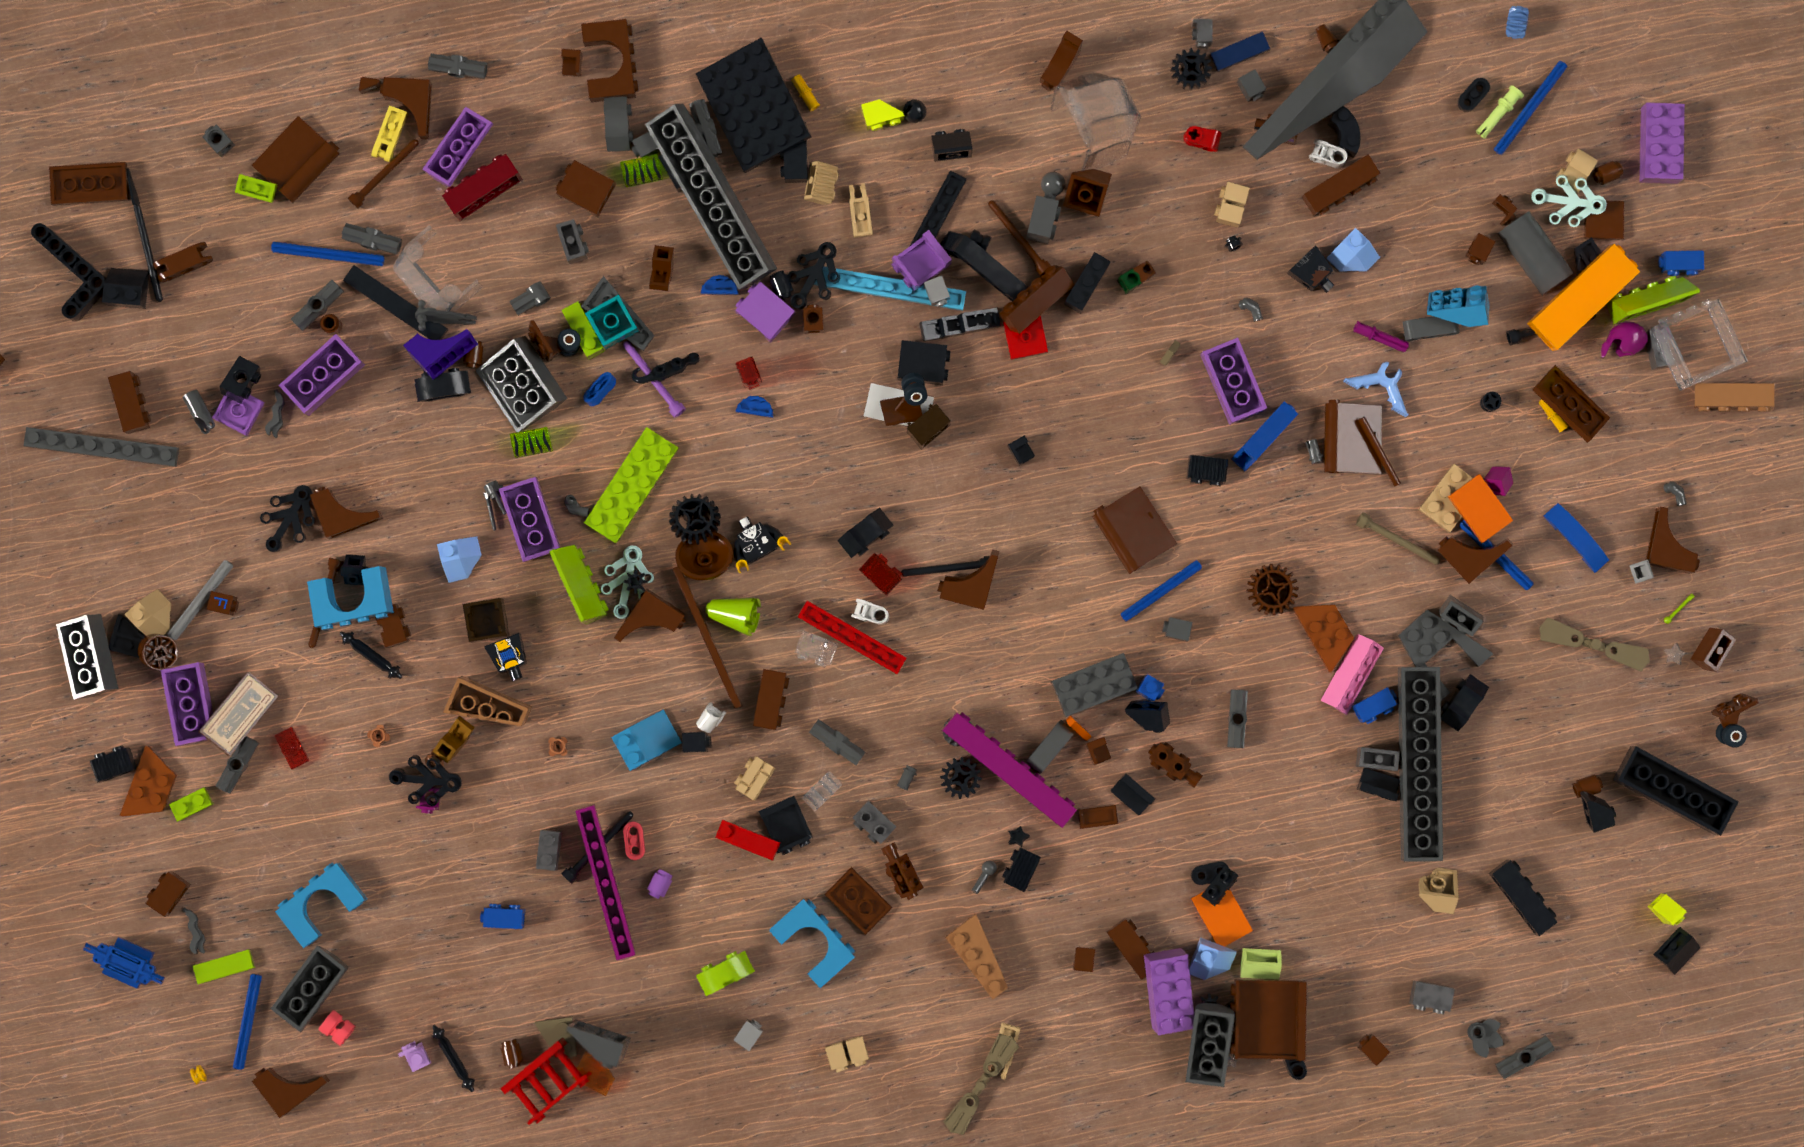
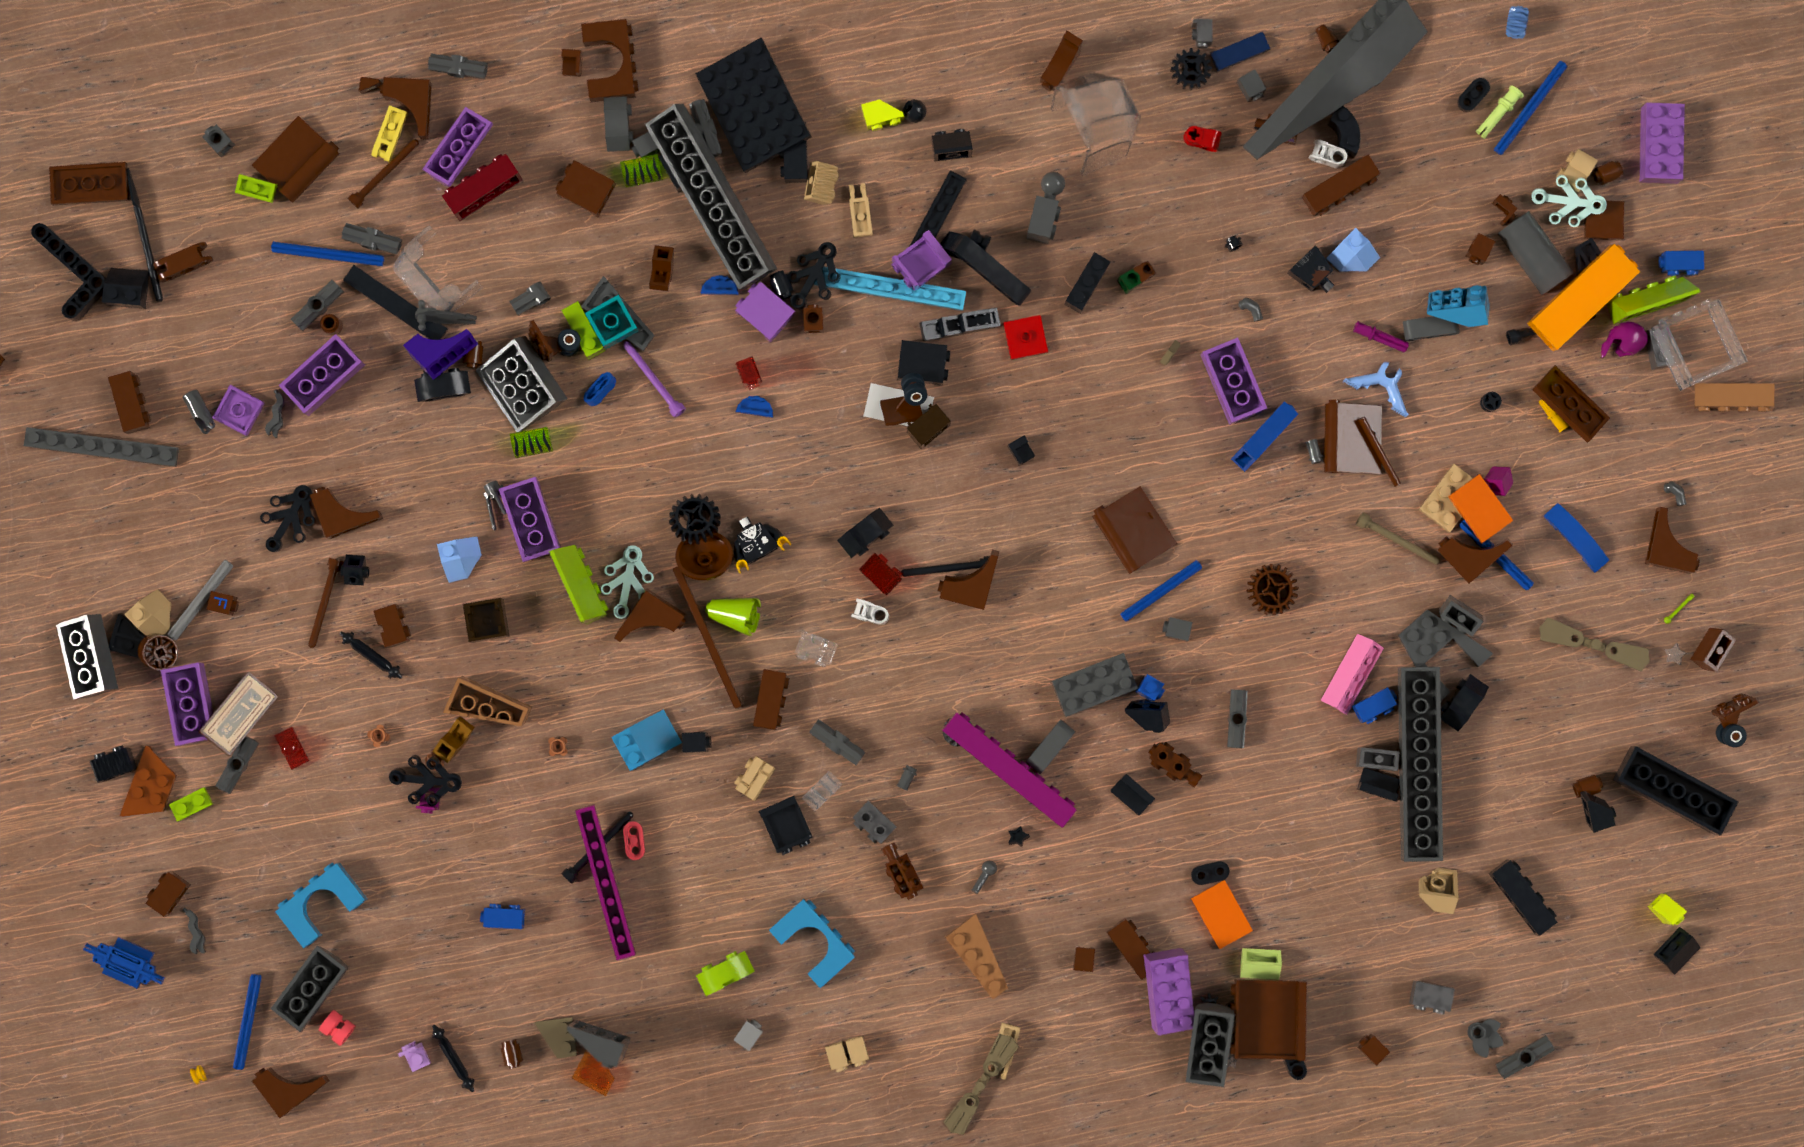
(223, 966): lime tile -> none
(241, 369): black brick -> none
(376, 600): dark azure arch -> none
(508, 655): torso -> none
(529, 1075): red fence -> none
(548, 850): flat silver brick -> none
(571, 240): flat silver brick -> none
(574, 508): dark grey arm -> none
(630, 582): black gear -> none
(631, 485): lime plate -> none
(659, 884): medium lavender brick -> none
(667, 369): black piece -> none
(710, 718): white piece -> none
(747, 840): red slope -> none
(805, 92): yellow axle -> none
(852, 637): red plate -> none
(858, 901): reddish brown tile -> none
(937, 291): light grey brick -> none
(956, 765): black gear -> none
(1021, 869): black brick -> none
(1036, 298): reddish brown brick -> none
(1041, 264): reddish brown piece -> none
(1078, 728): orange tile -> none
(1087, 191): reddish brown slope -> none
(1097, 816): reddish brown tile -> none
(1098, 750): reddish brown panel -> none
(1207, 469): black brick -> none
(1210, 959): light blue slope -> none
(1218, 887): black hinge -> none
(1232, 204): tan piece -> none
(1326, 632): dark orange wing -> none
(1641, 571): light grey slope -> none

